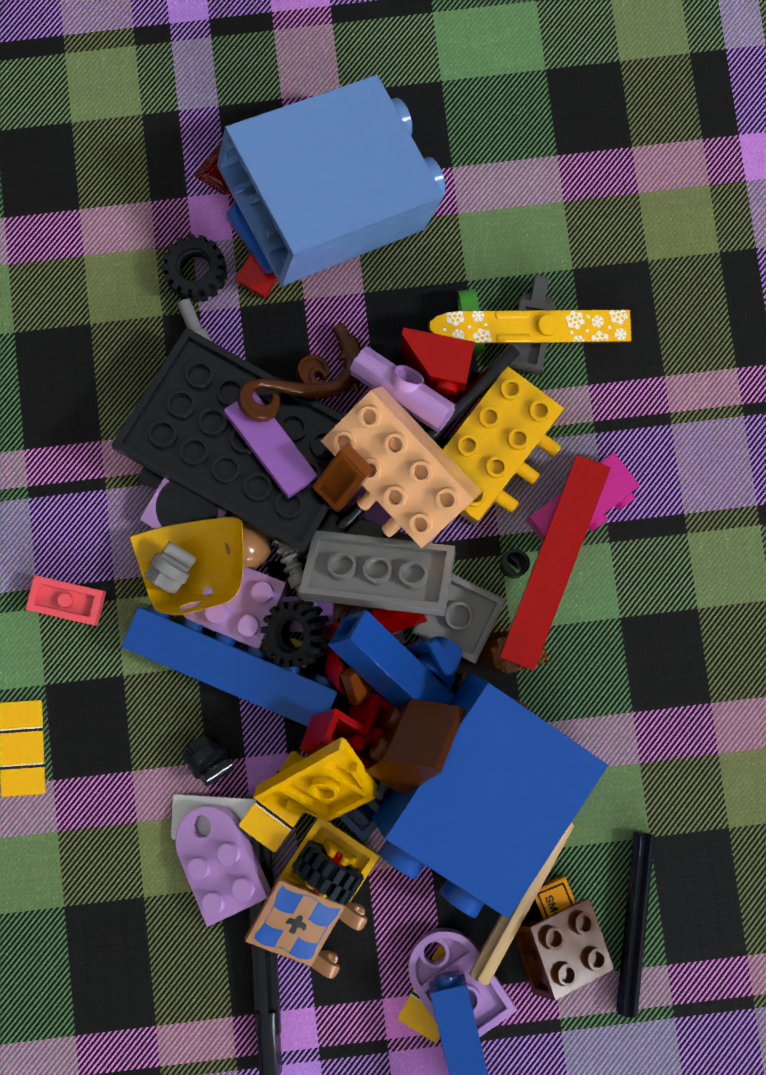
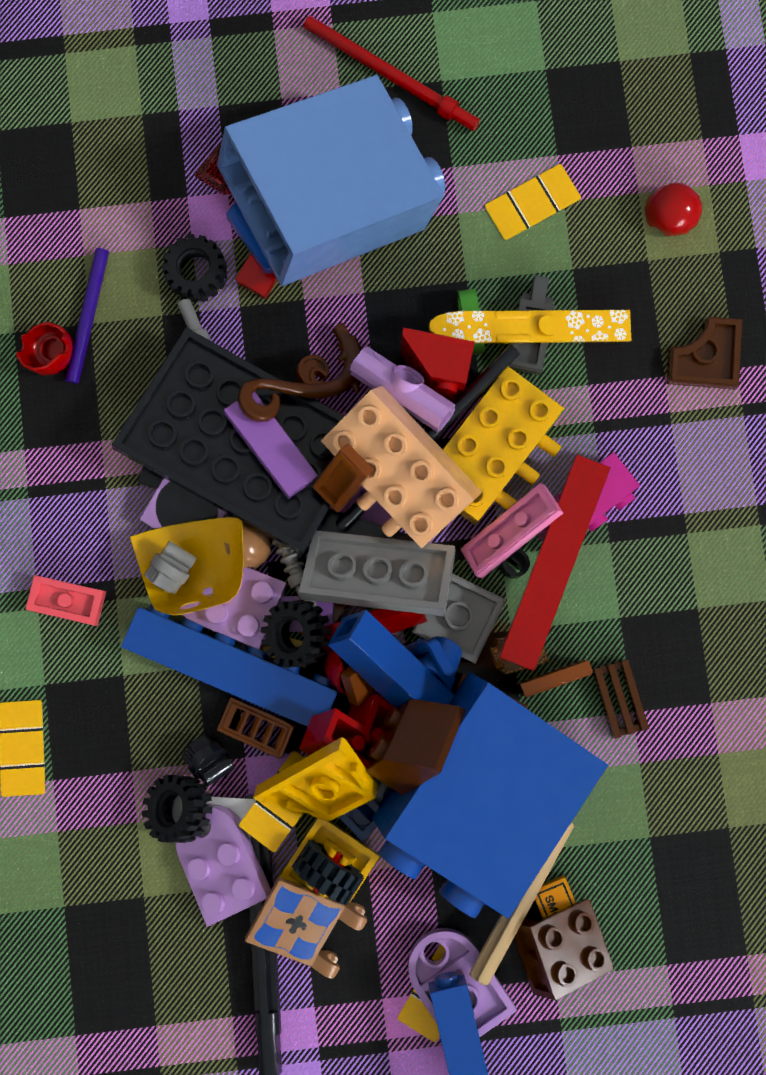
(45, 349): none -> red hair
(87, 315): none -> dark purple bar
(161, 804): none -> black tyre
(284, 737): none -> dark orange slope
(446, 106): none -> red bar
(511, 530): none -> bright pink tile
(532, 202): none -> yellow sticker
(555, 678): none -> dark orange tile
(629, 728): none -> reddish brown tile
(635, 924): black axle -> none
(673, 209): none -> red hair
(711, 358): none -> reddish brown tile

